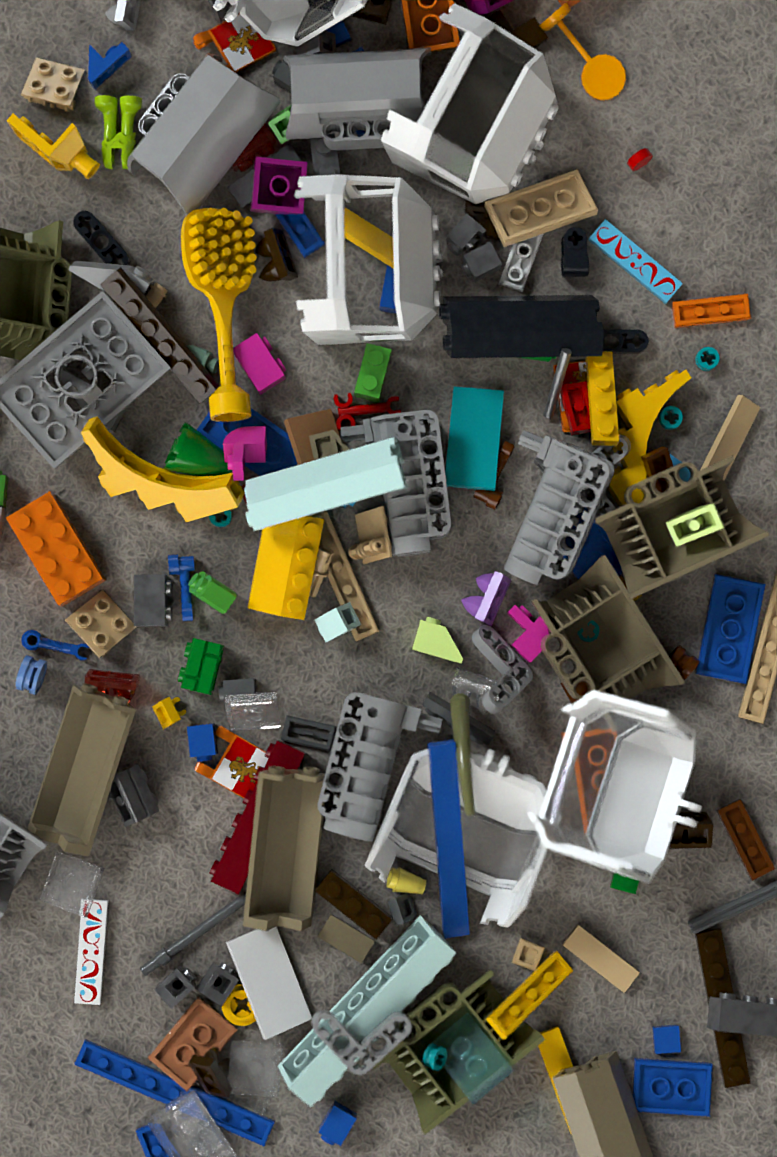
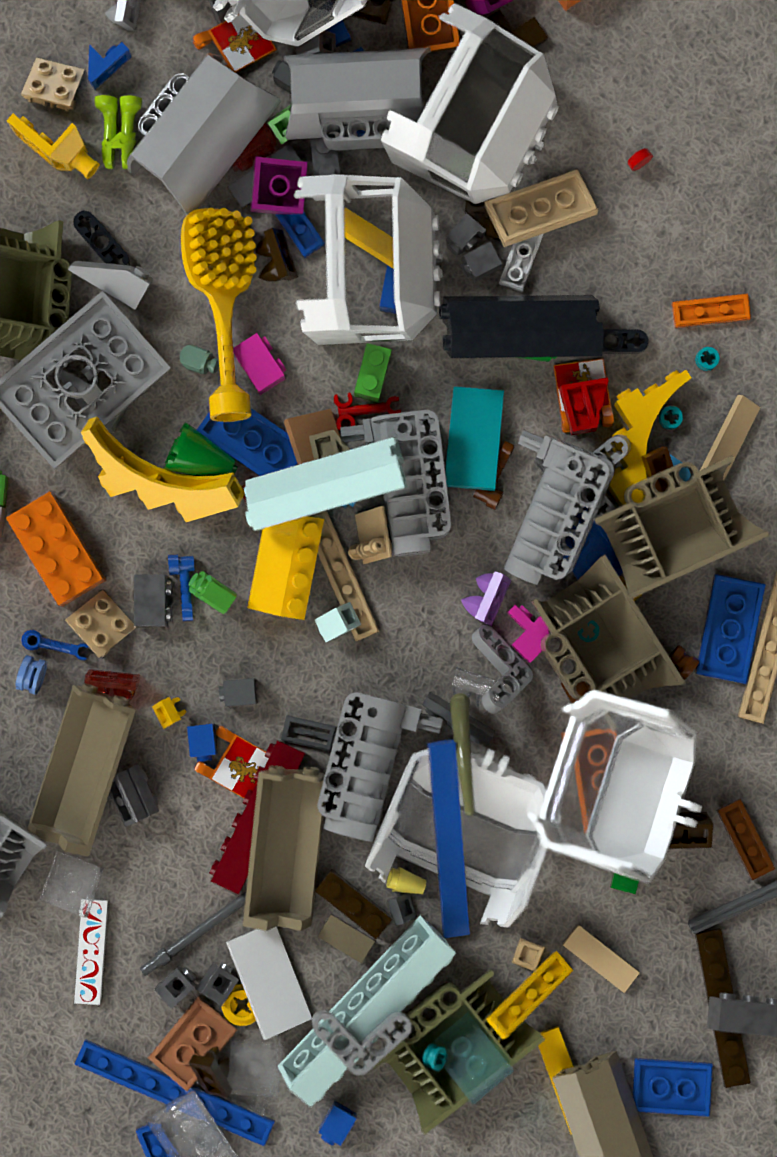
(156, 294): tan pin -> none
(160, 335): dark brown plate -> none
(201, 666): green brick -> none
(228, 513): teal bush -> none
(244, 446): dark pink brick -> none
(252, 711): clear tile -> none
(322, 562): tan axle -> none
(436, 641): yellowish green slope -> none
(557, 383): flat silver bar -> none
(574, 258): black piece -> none
(601, 75): light orange piece -> none
(602, 400): yellow plate -> none
(635, 261): medium azure tile -> none
(666, 1039): blue tile -> none
(694, 524): yellowish green slope -> none

